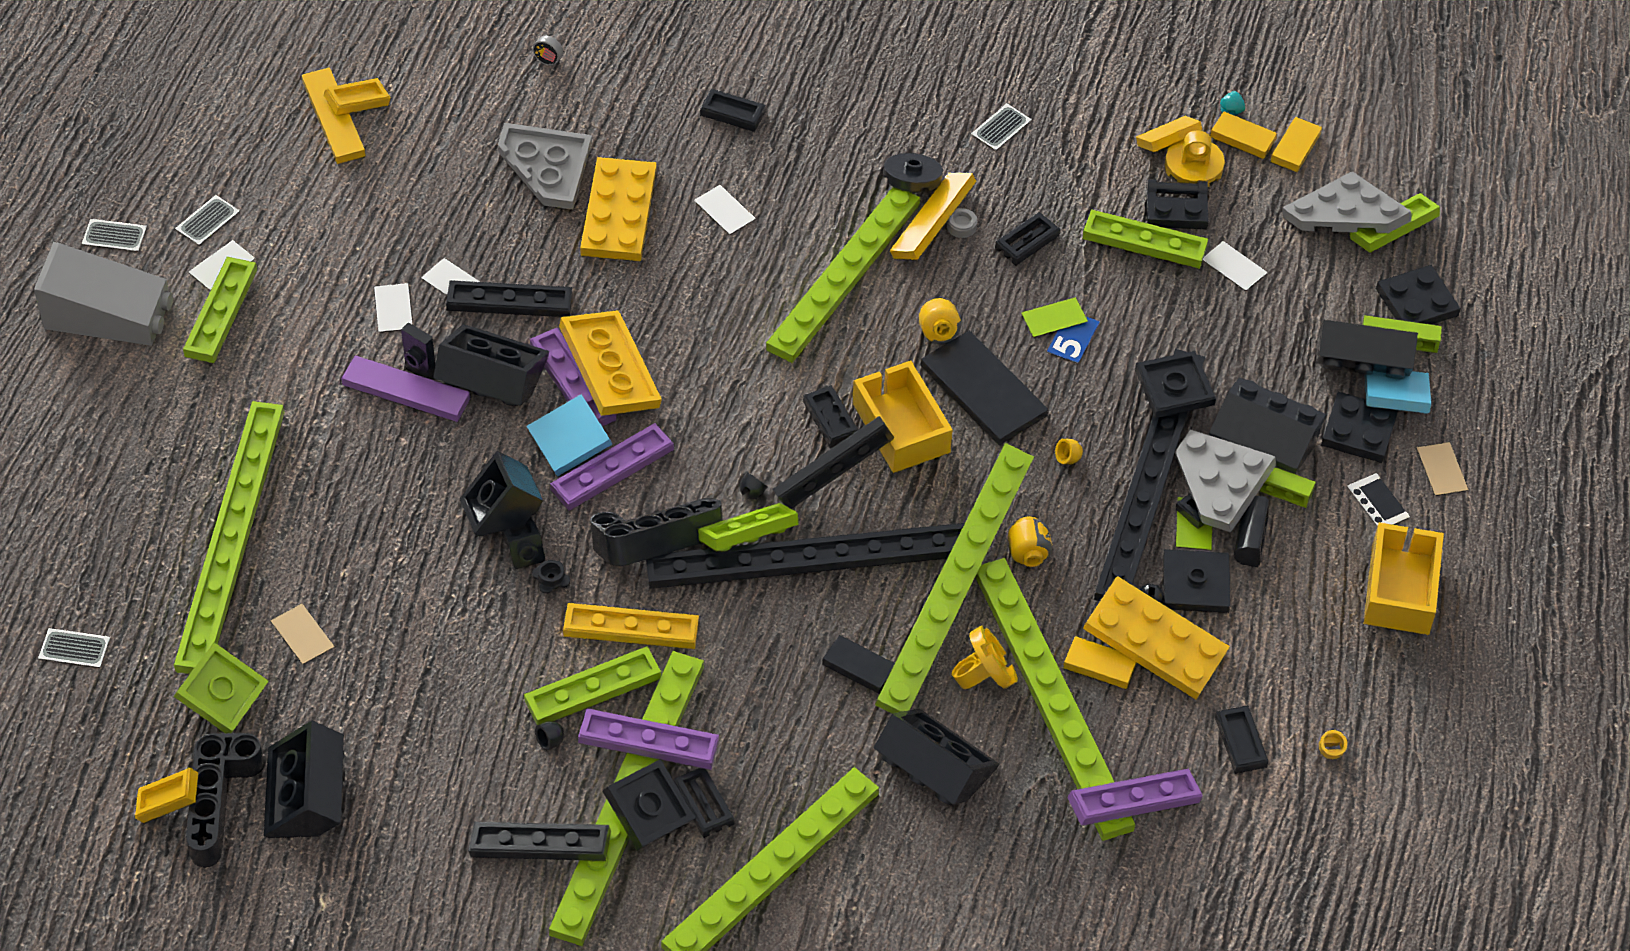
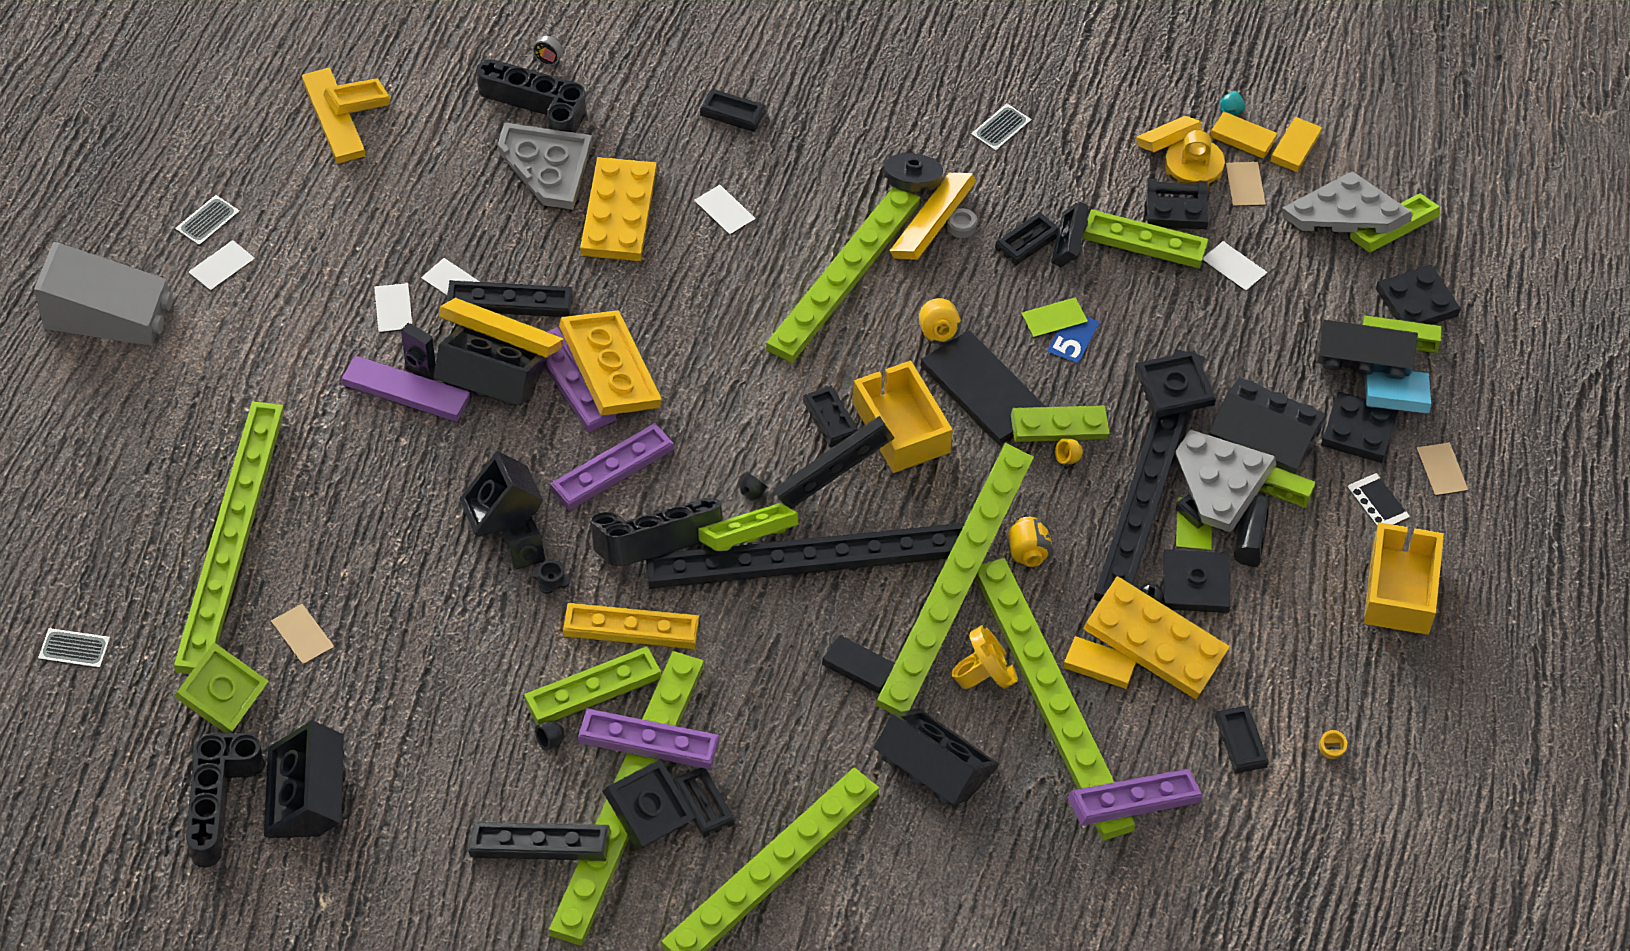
(114, 234): sticker -> none
(166, 795): yellow tile -> none
(220, 309): lime plate -> none
(500, 327): none -> yellow tile
(534, 91): none -> black beam
(569, 435): medium azure tile -> none
(1059, 423): none -> lime plate
(1070, 233): none -> black plate
(1245, 183): none -> tan sticker

